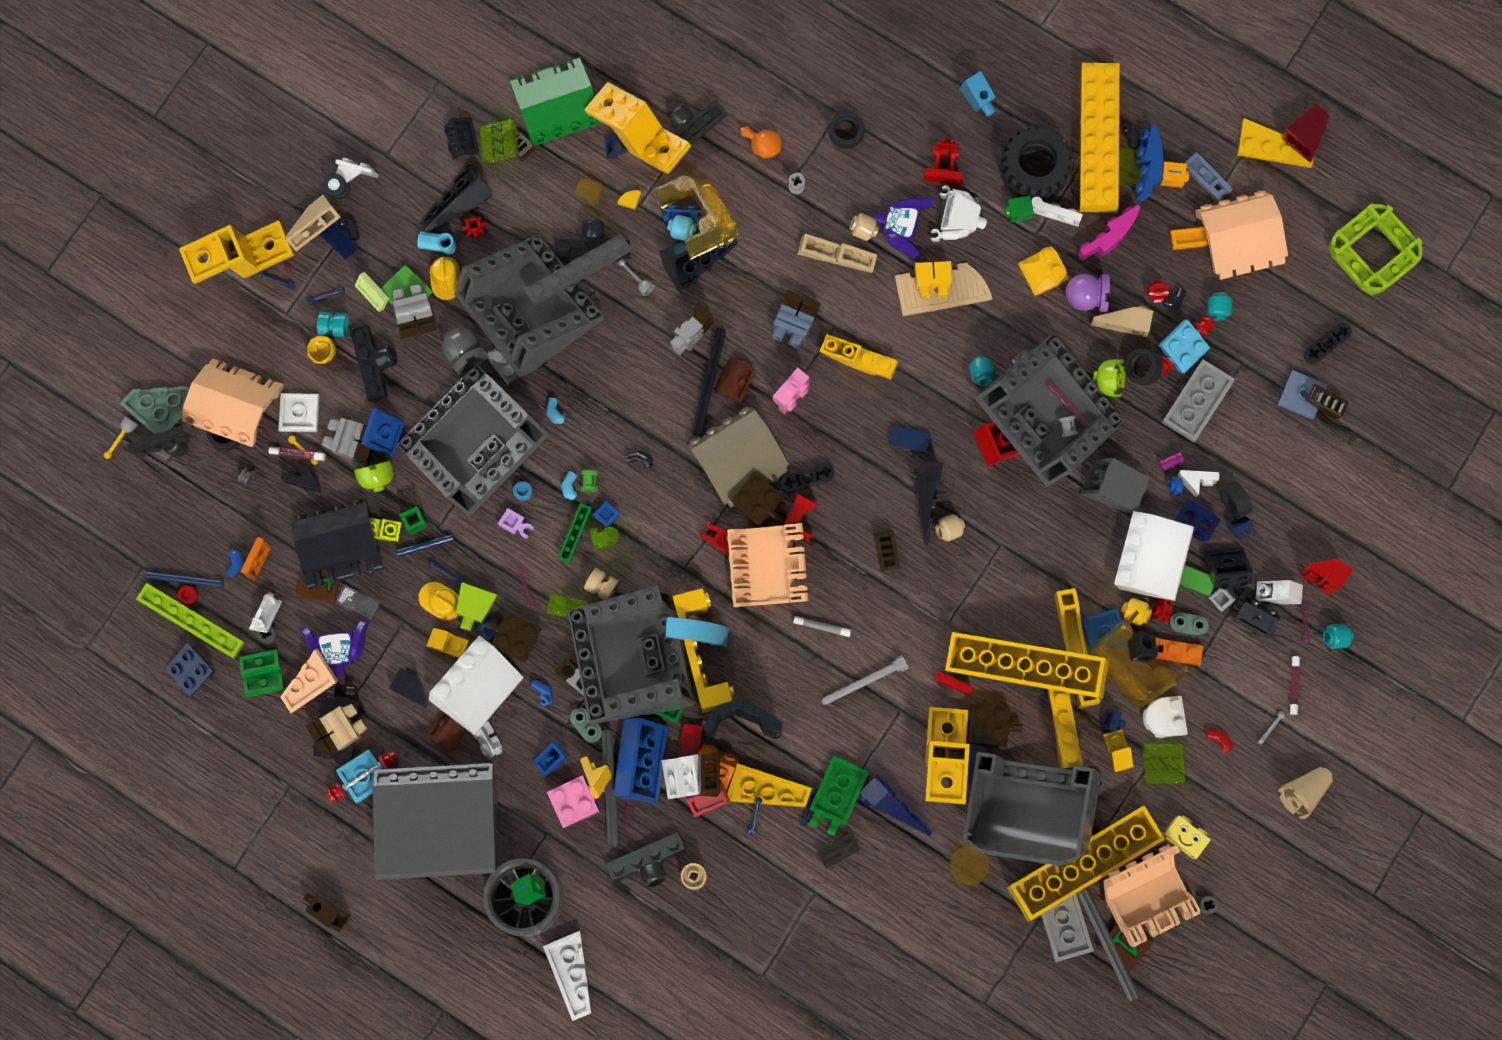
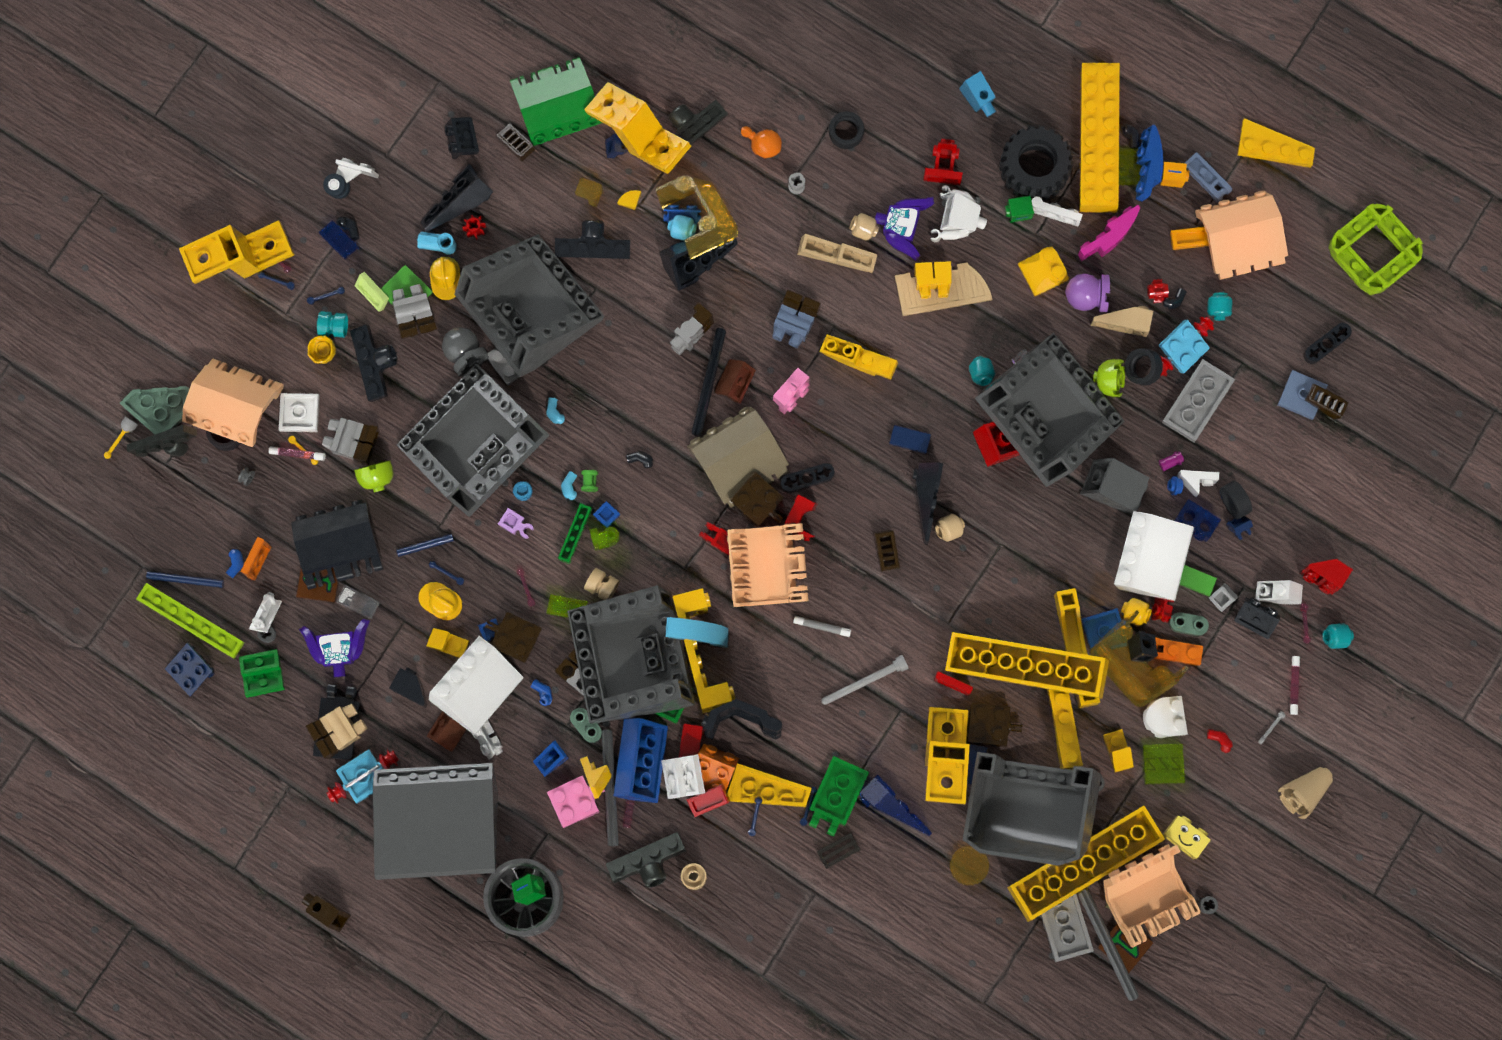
(187, 595): red tile -> none
(306, 480): black slope -> none
(309, 683): light nougat wing -> none
(312, 222): tan slope -> none
(382, 432): blue tile -> none
(385, 529): neon yellow slope -> none
(413, 520): green brick -> none
(473, 605): lime torso -> none
(498, 141): clear neon green tile -> none
(570, 973): white wing -> none
(577, 270): dark grey plate -> none
(644, 286): light grey hinge -> none
(702, 775): dark brown slope -> none
(1066, 402): clear pink bar -> none
(1068, 426): light grey bush -> none
(1112, 721): dark blue tile -> none
(1229, 568): black plate -> none
(1307, 132): dark red slope -> none

